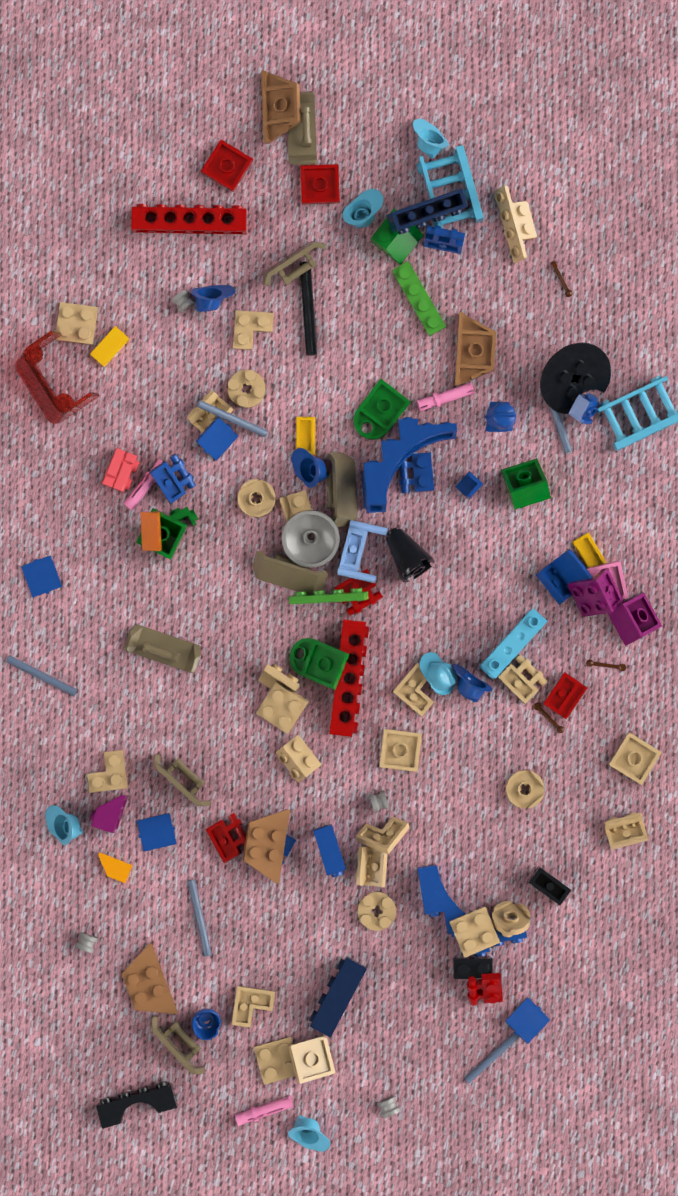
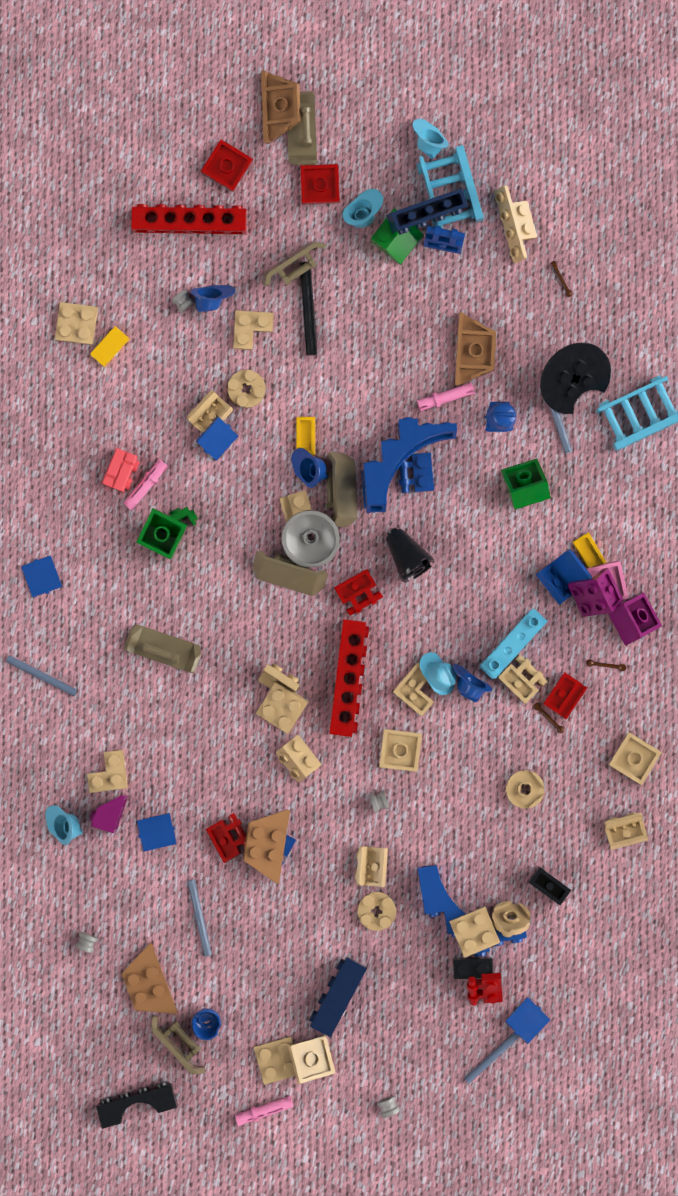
(54, 407): clear red windscreen -> none
(115, 868): light orange tile -> none
(151, 531): orange slope -> none
(167, 481): blue plate -> none
(188, 773): dark tan piece -> none
(231, 418): sand blue bar -> none
(249, 999): tan plate -> none
(261, 488): tan plate -> none
(308, 1134): medium azure piece -> none
(320, 662): green tile -> none
(329, 850): blue window -> none
(336, 596): bright green plate -> none
(354, 550): light blue plate -> none
(381, 410): green tile -> none
(384, 839): tan plate -> none
(418, 298): bright green plate -> none
(469, 485): blue panel -> none
(584, 408): blue brick -> none

